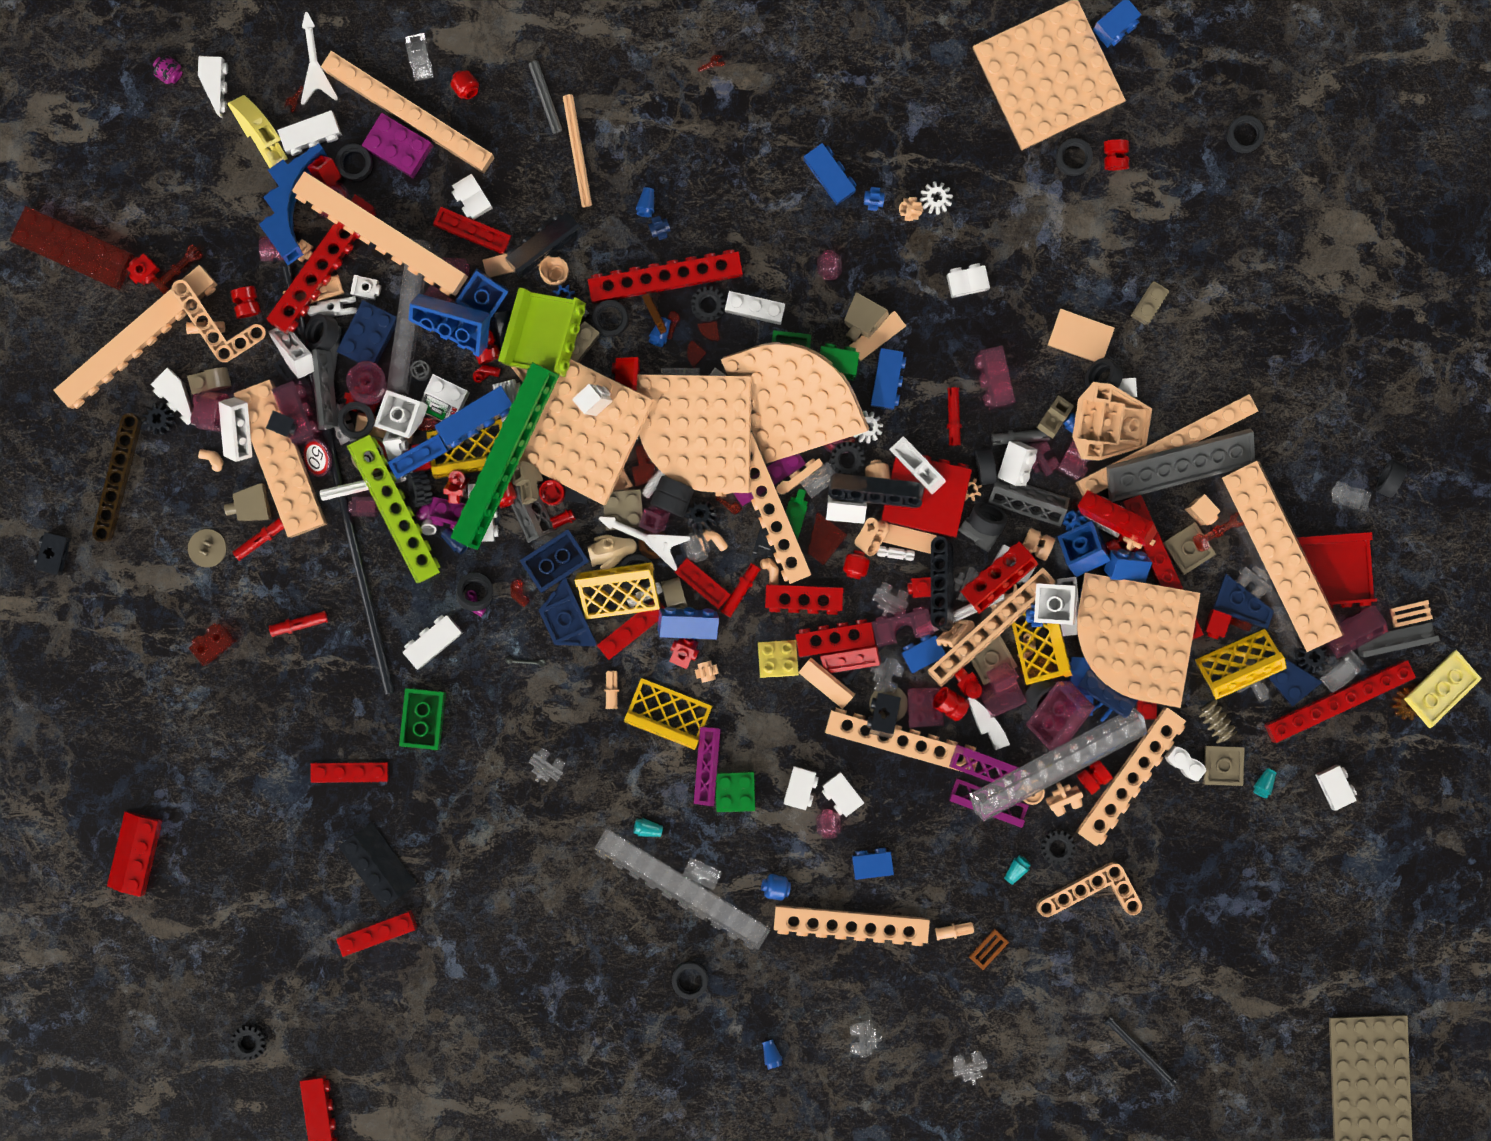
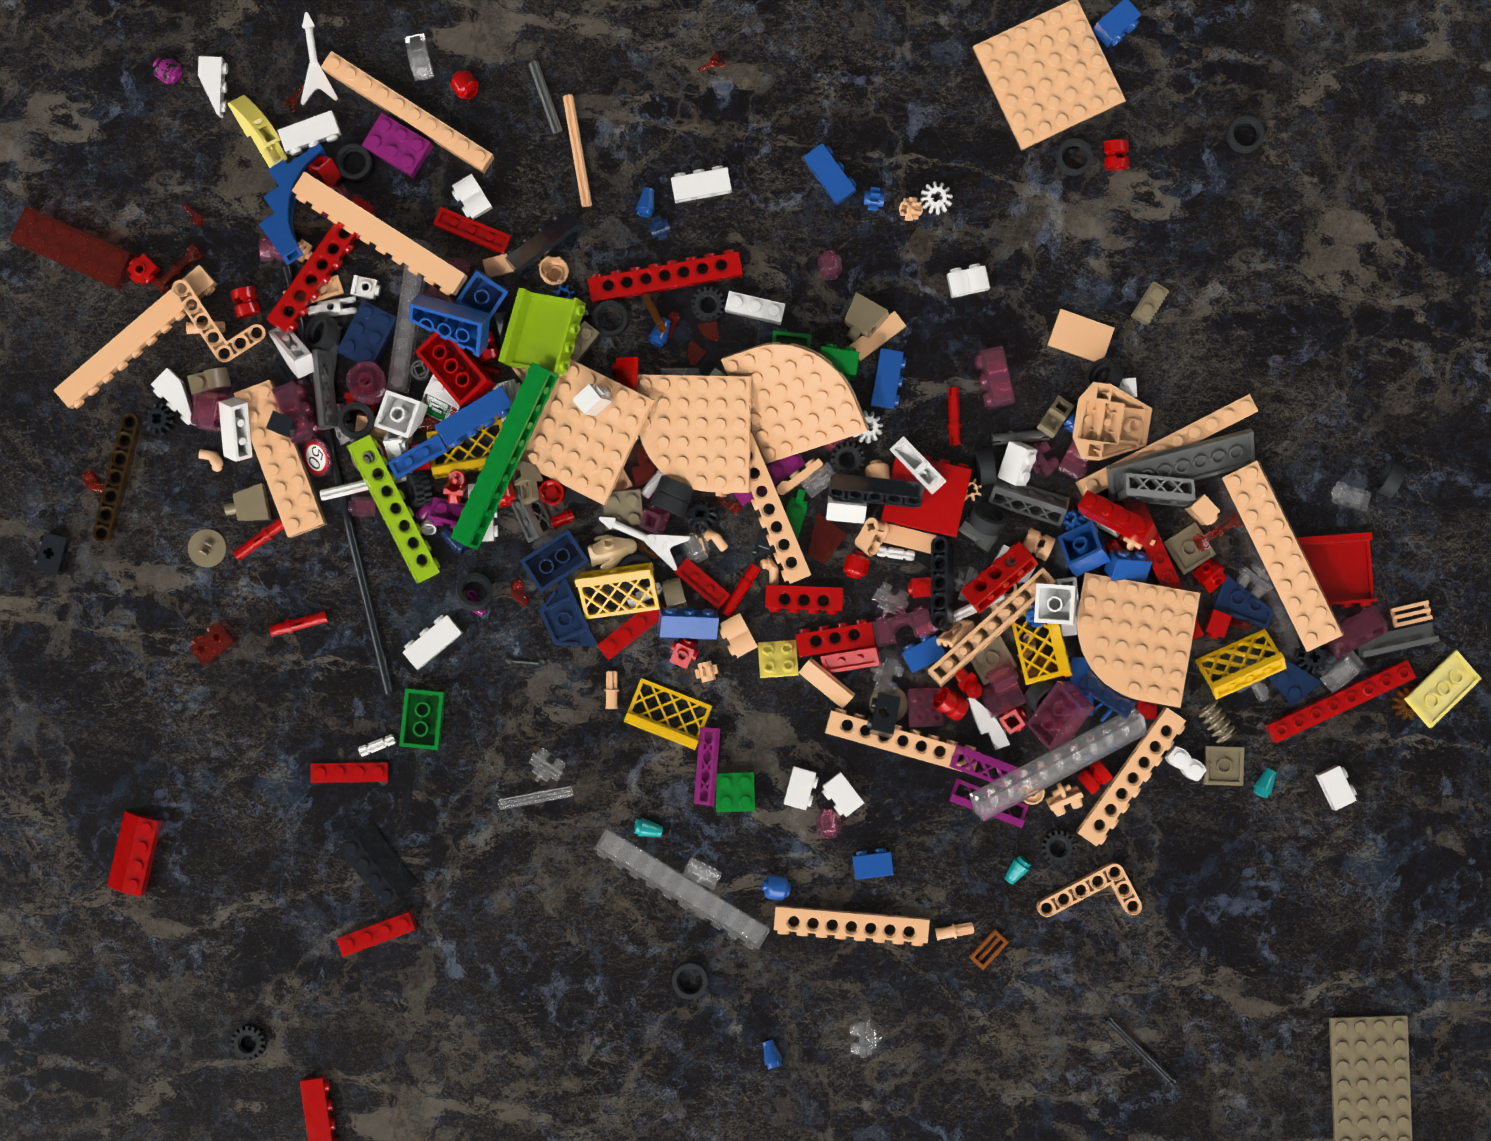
(91, 482): none -> clear red arm
(196, 219): none -> clear red hand
(377, 745): none -> white axle
(455, 369): none -> red slope
(535, 797): none -> clear axle
(701, 184): none -> white brick
(737, 635): none -> light nougat brick
(978, 1063): clear hips -> none
(1015, 723): none -> red brick
(1161, 497): none -> dark grey fence
(1210, 575): none -> red brick

